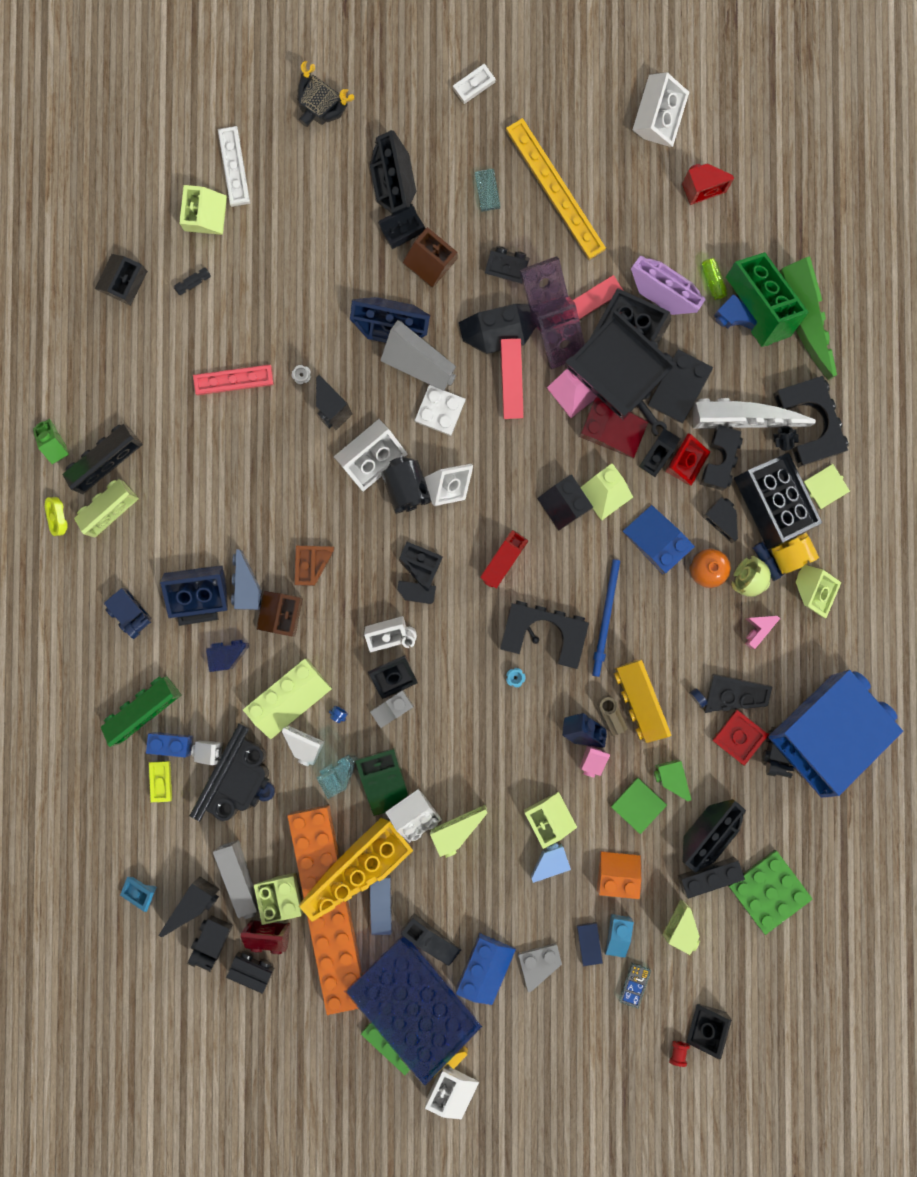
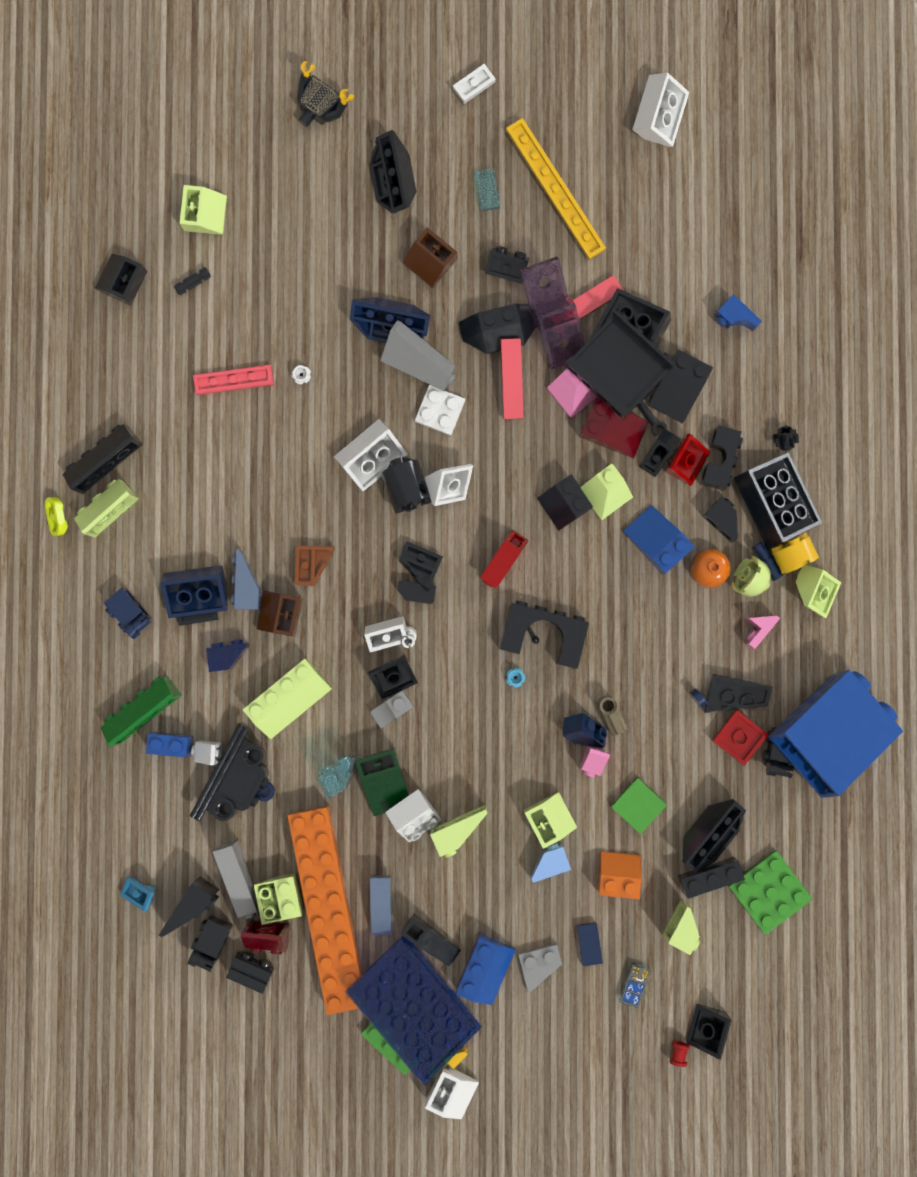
(50, 441): bright green slope -> none
(160, 781): neon yellow plate -> none
(234, 166): white tile -> none
(302, 745): white slope -> none
(331, 406): black slope -> none
(338, 714): blue plate -> none
(359, 867): yellow wedge -> none
(401, 226): black bracket -> none
(599, 655): blue bar -> none
(619, 935): dark azure slope -> none
(642, 701): yellow slope -> none
(666, 287): lavender wedge -> none
(673, 778): bright green slope -> none
(705, 182): red slope -> none
(714, 278): clear neon green piece -> none
(744, 415): white wedge -> none
(767, 298): green hinge -> none
(811, 331): bright green wedge -> none
(815, 394): black arch -> none
(826, 486): yellowish green piece -> none

